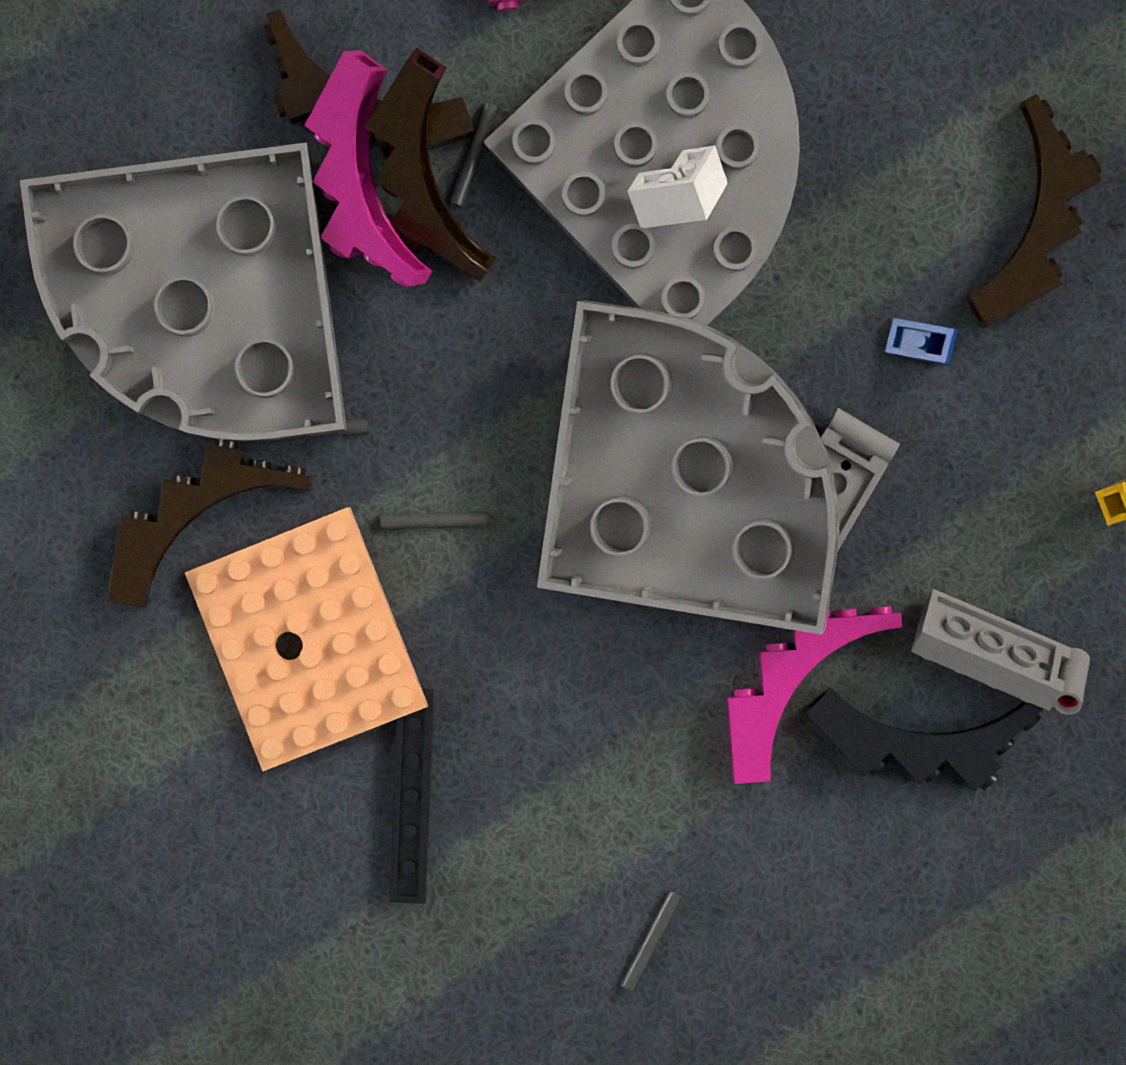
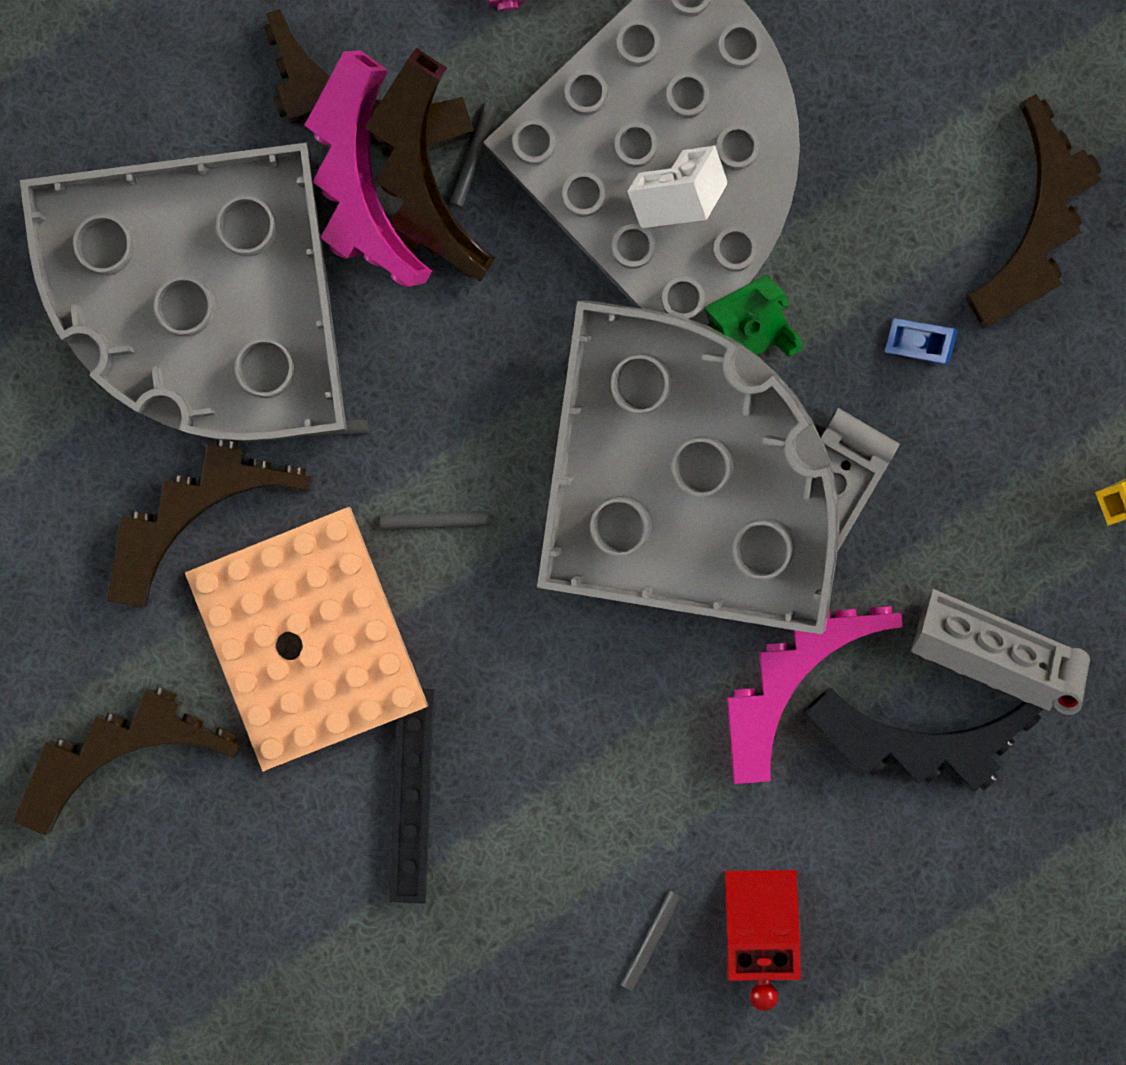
(64, 769): none -> dark brown arch
(755, 318): none -> green panel
(762, 922): none -> red slope

